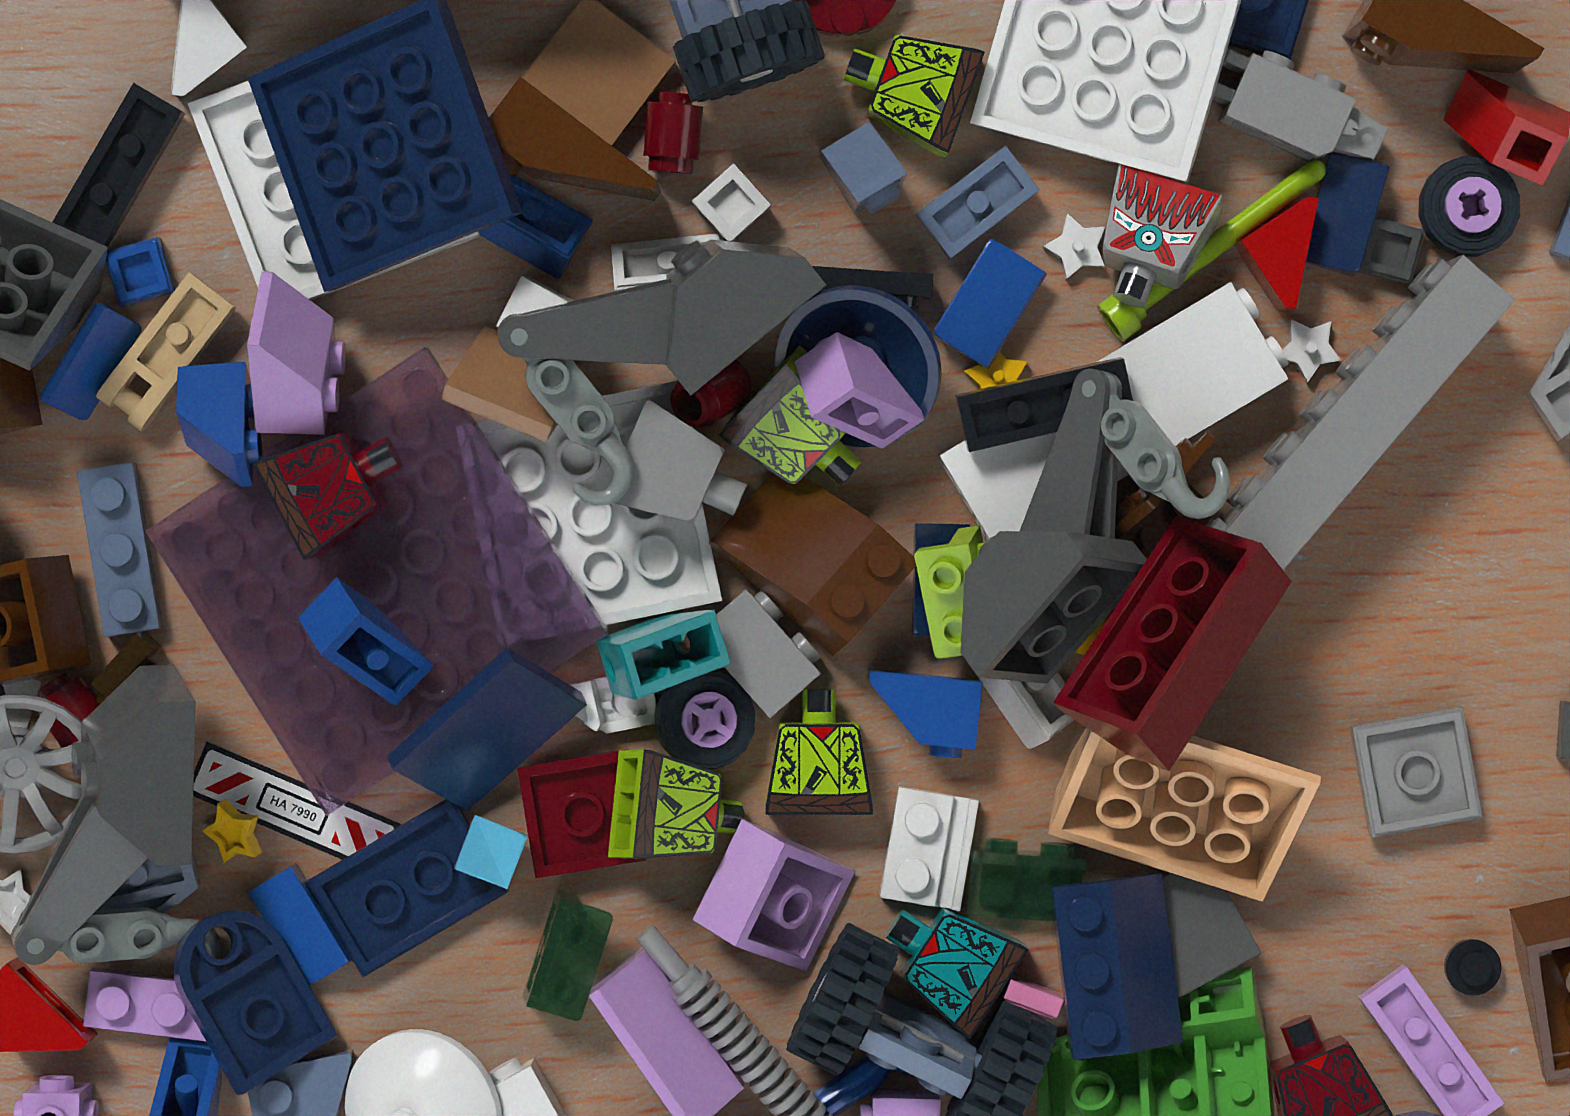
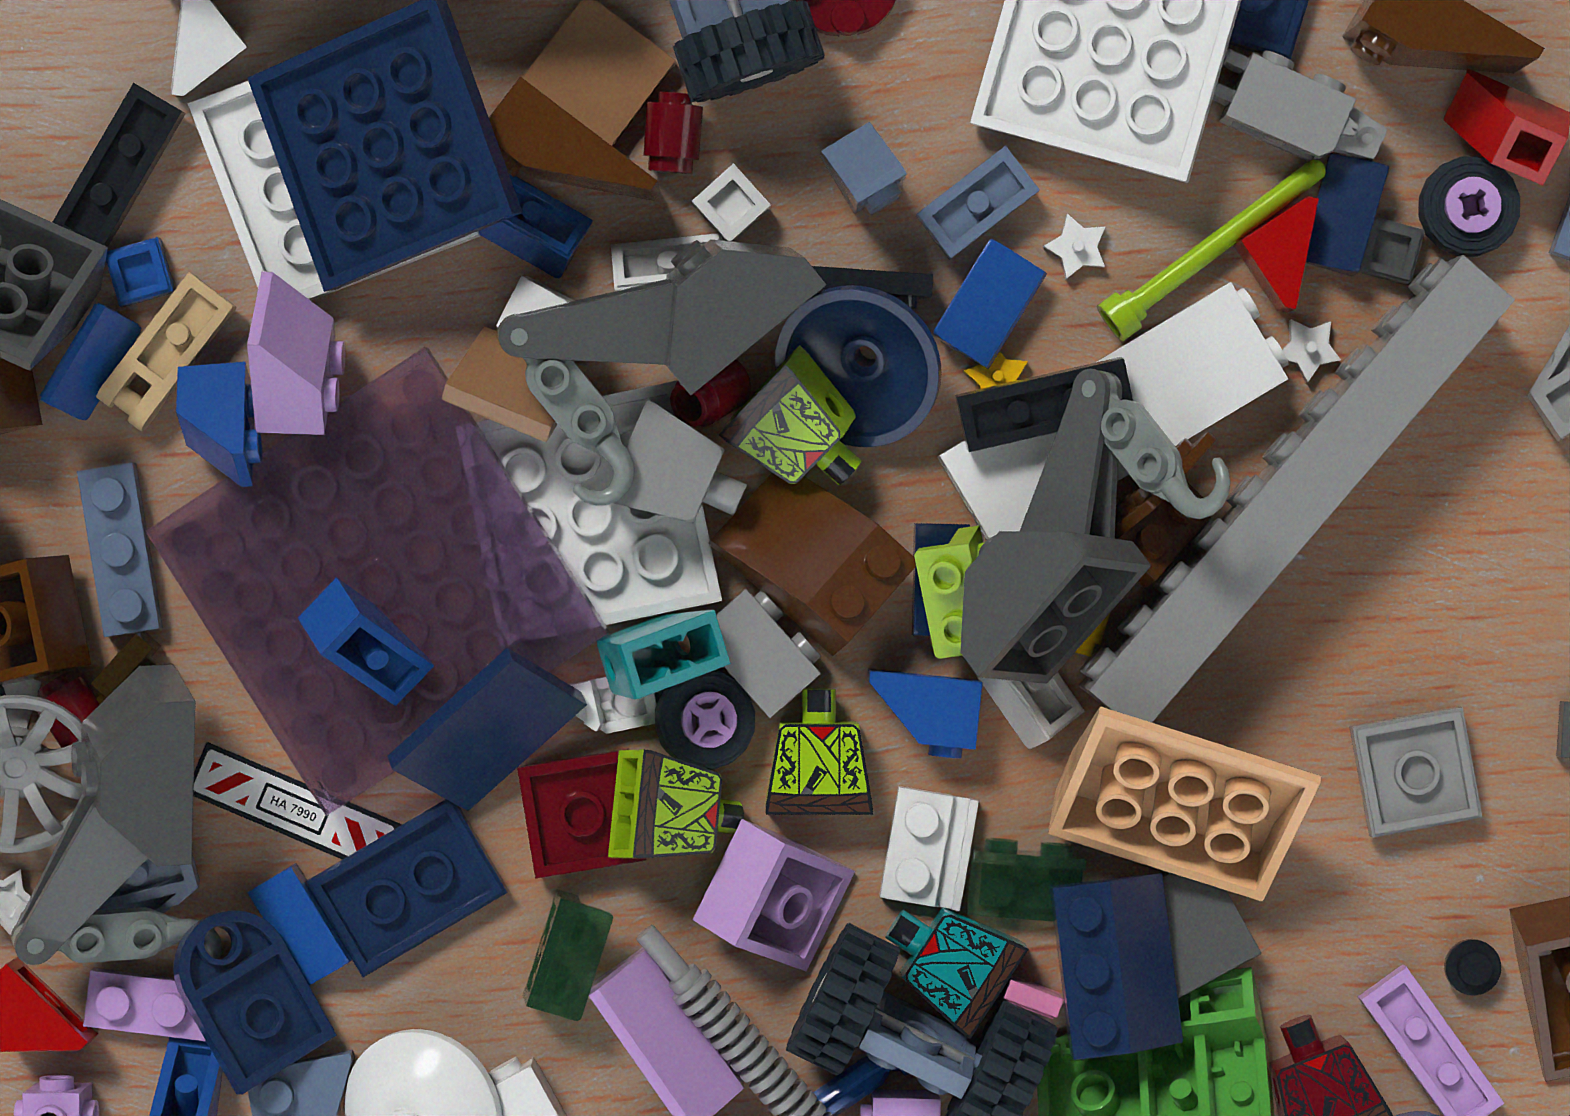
(233, 832): yellow piece -> none
(327, 488): torso -> none
(491, 851): medium azure slope -> none
(855, 391): lavender slope -> none
(918, 88): torso -> none
(1155, 231): torso -> none
(1174, 641): dark red slope -> none

